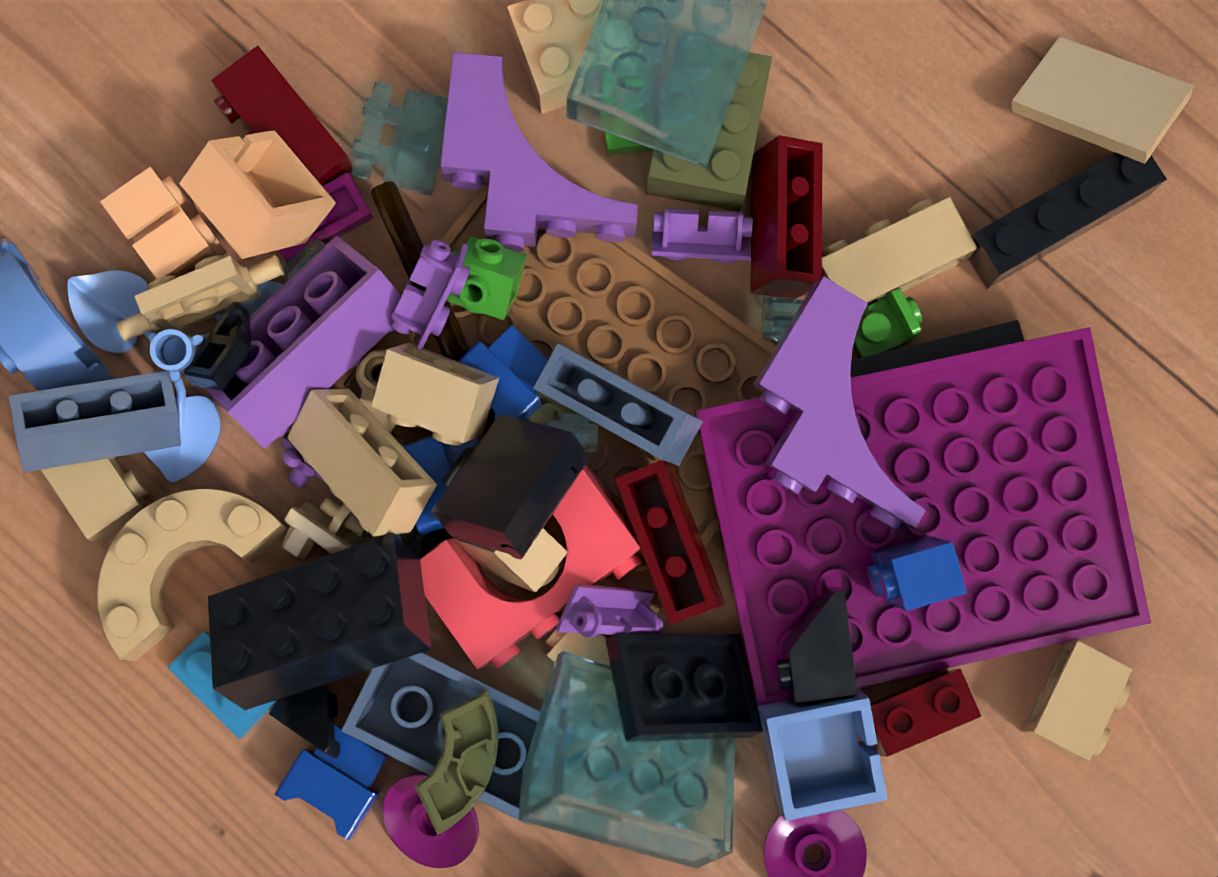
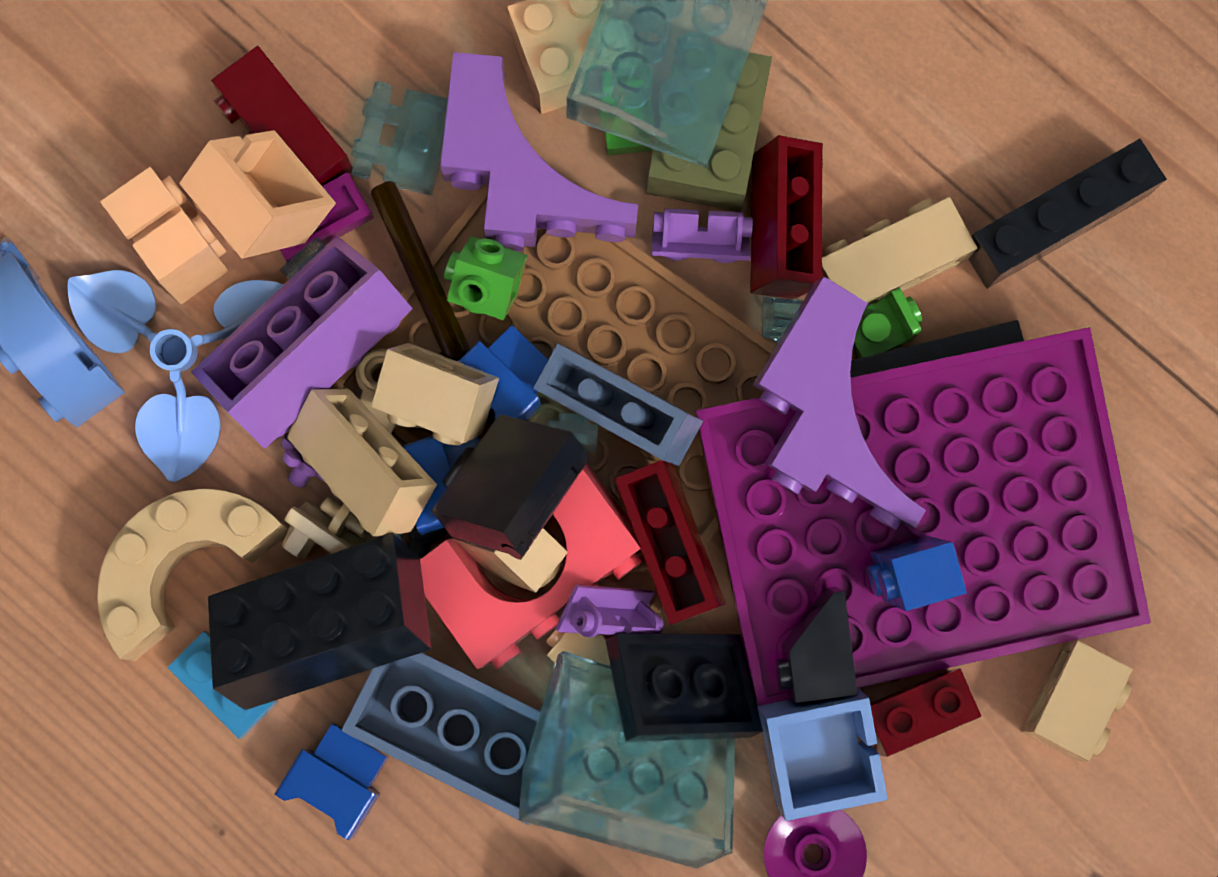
(95, 421): sand blue brick -> none
(98, 495): tan brick -> none
(198, 294): tan plate -> none
(222, 350): black tile -> none
(311, 717): black tile -> none
(414, 832): magenta dish -> none
(441, 275): medium lavender hinge -> none
(465, 762): olive tile -> none
(1102, 99): tan tile -> none

